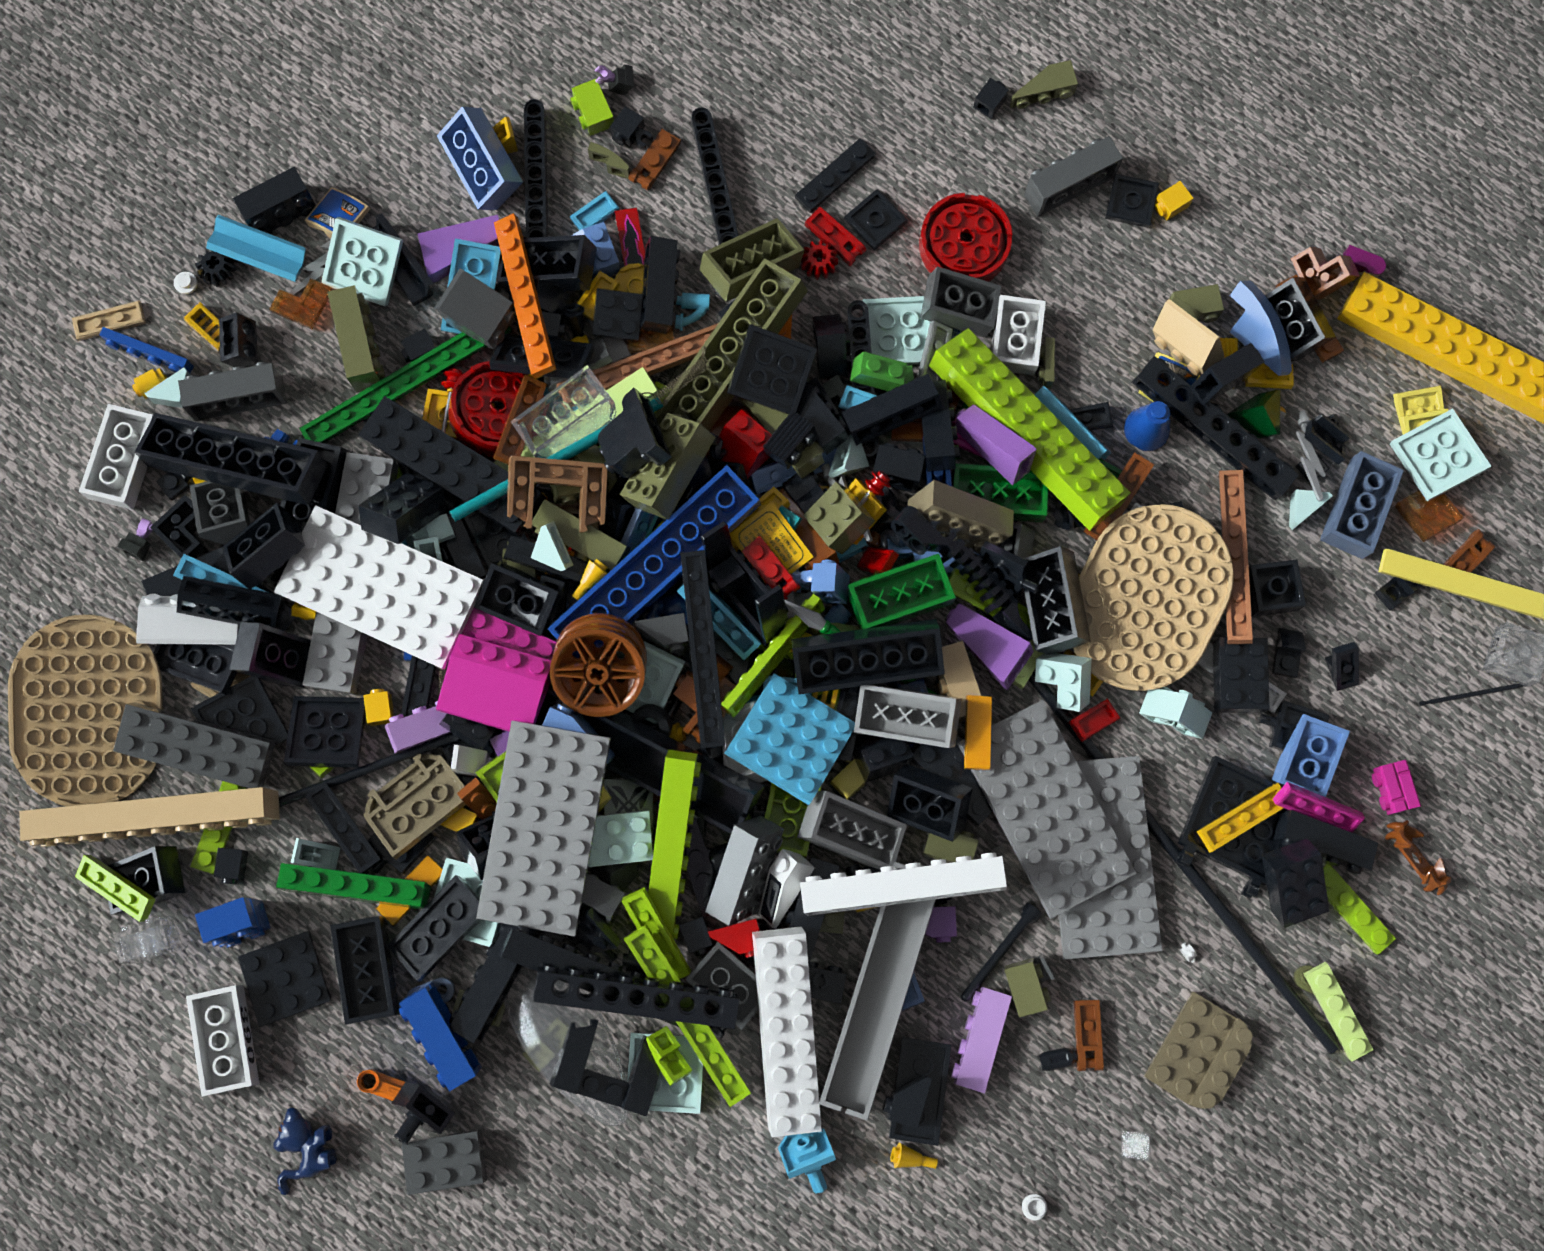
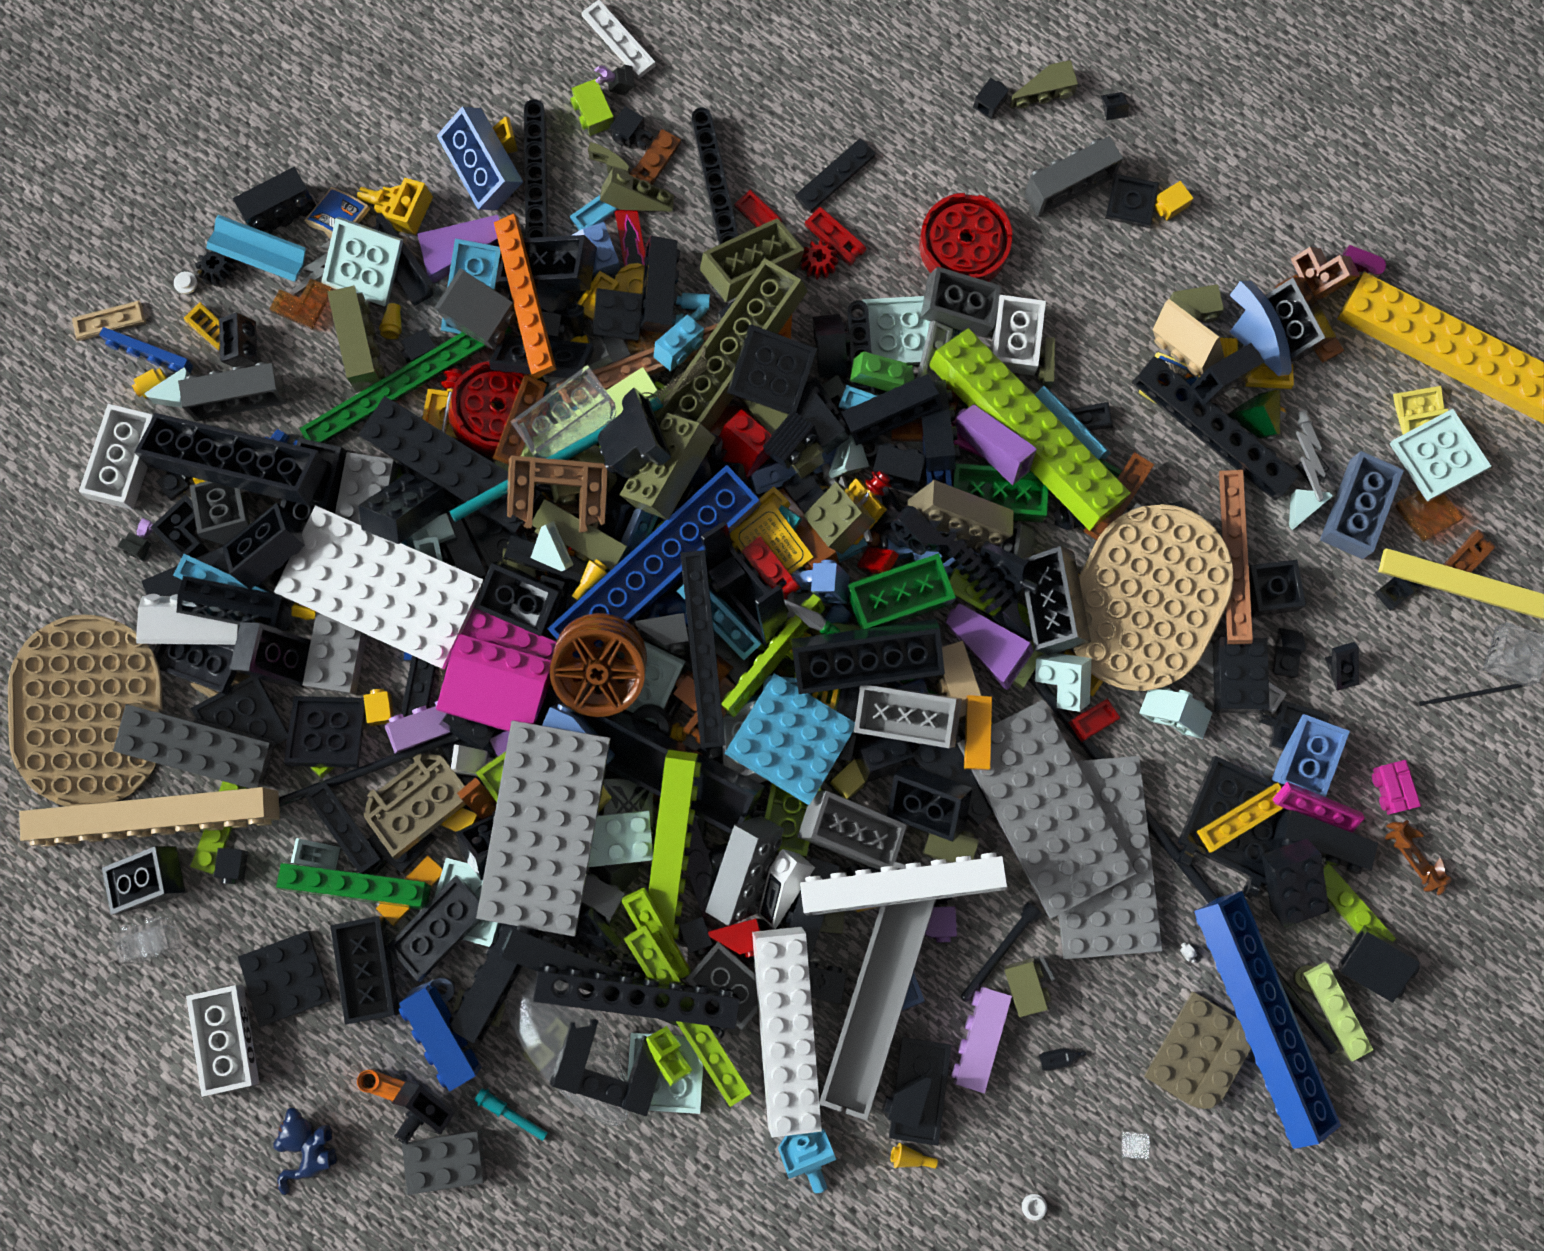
(115, 888): lime plate -> none
(232, 922): blue piece -> none
(391, 322): none -> yellow cone
(401, 204): none -> yellow brick
(499, 1107): none -> teal pin
(618, 38): none -> white plate
(631, 193): none -> olive slope
(678, 343): none -> medium azure brick
(755, 209): none -> red tile
(875, 219): black tile -> none
(1088, 1034): dark orange plate -> none
(1115, 106): none -> black slope
(1148, 426): blue cone -> none
(1267, 1020): none -> blue brick
(1327, 436): black slope -> none
(1379, 964): none -> black brick

